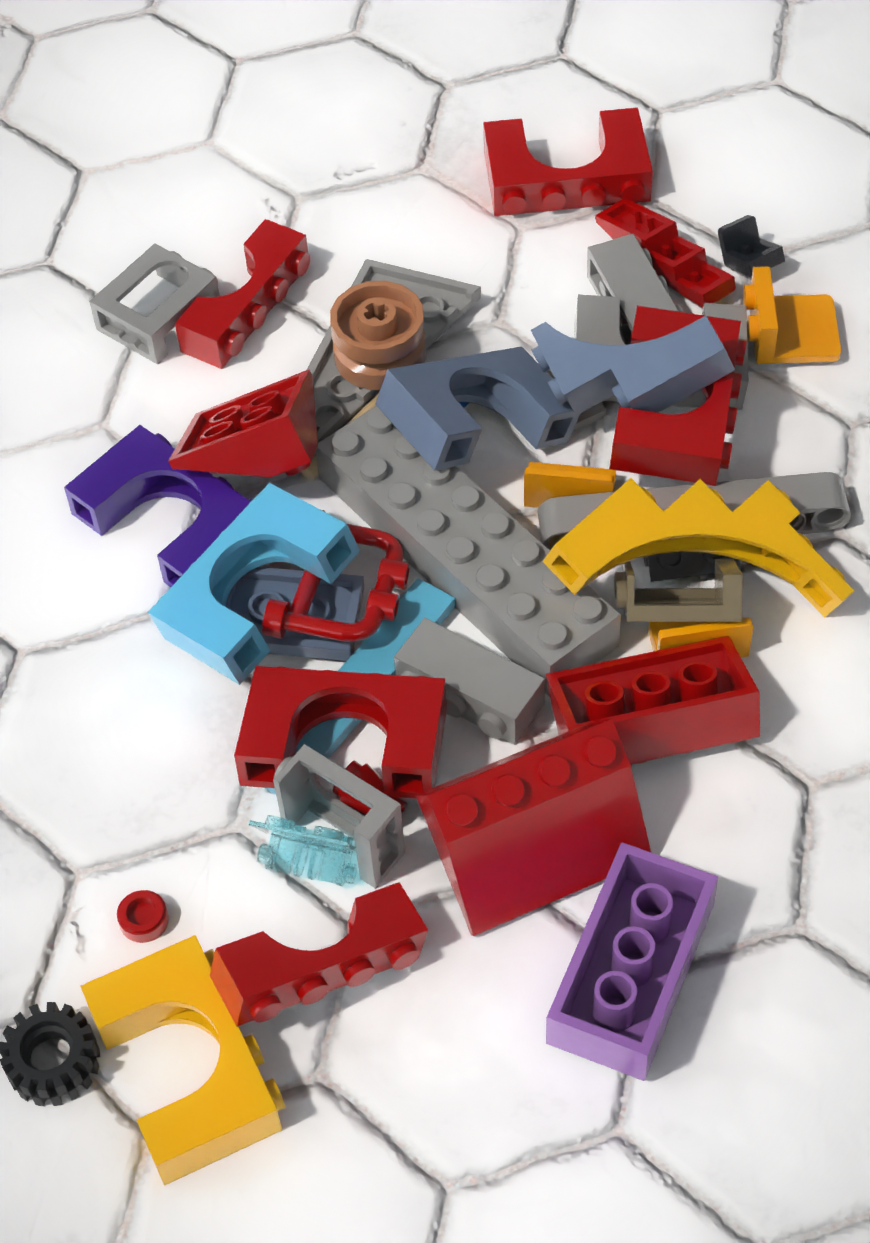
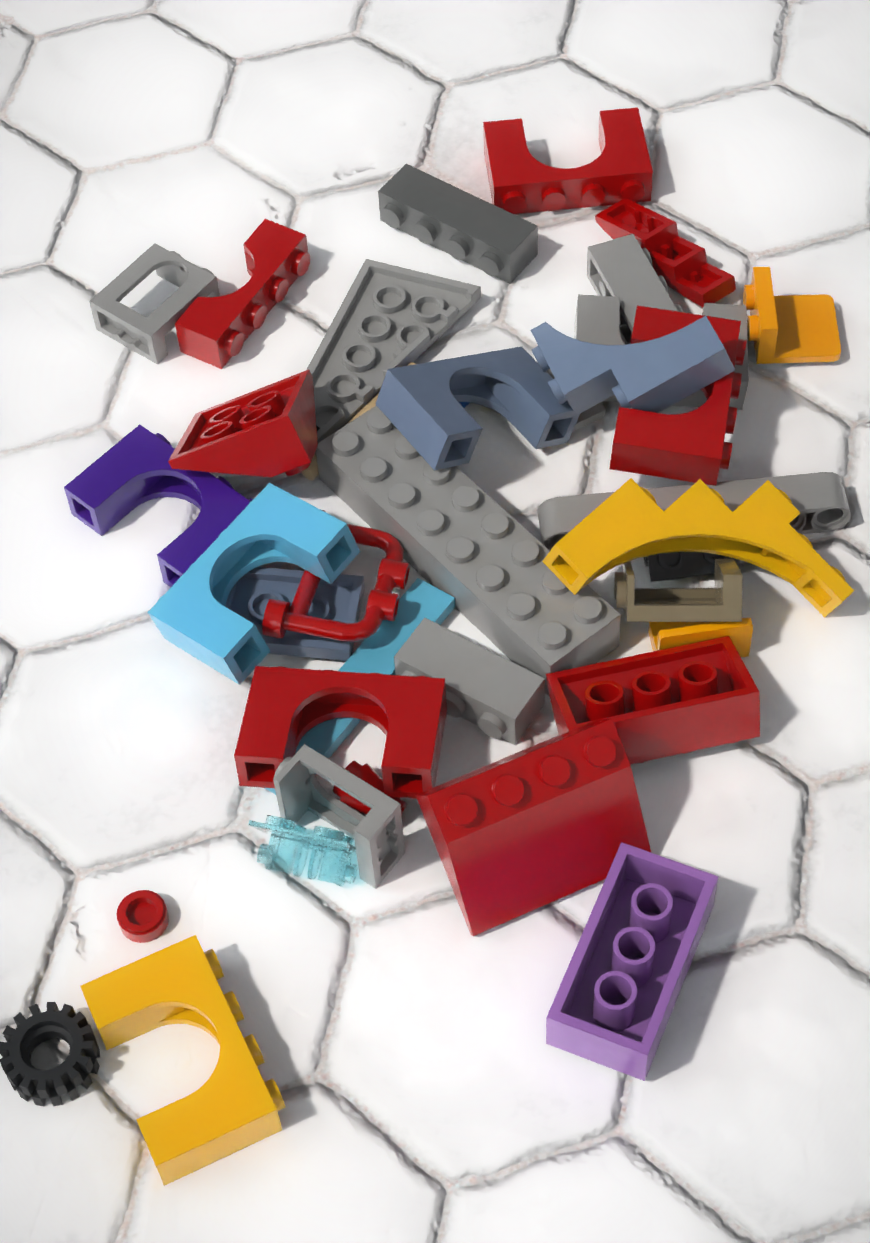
(264, 976): red arch -> none
(376, 330): nougat wheel -> none
(458, 223): none -> dark grey brick
(549, 481): light orange panel -> none
(745, 249): black bracket -> none

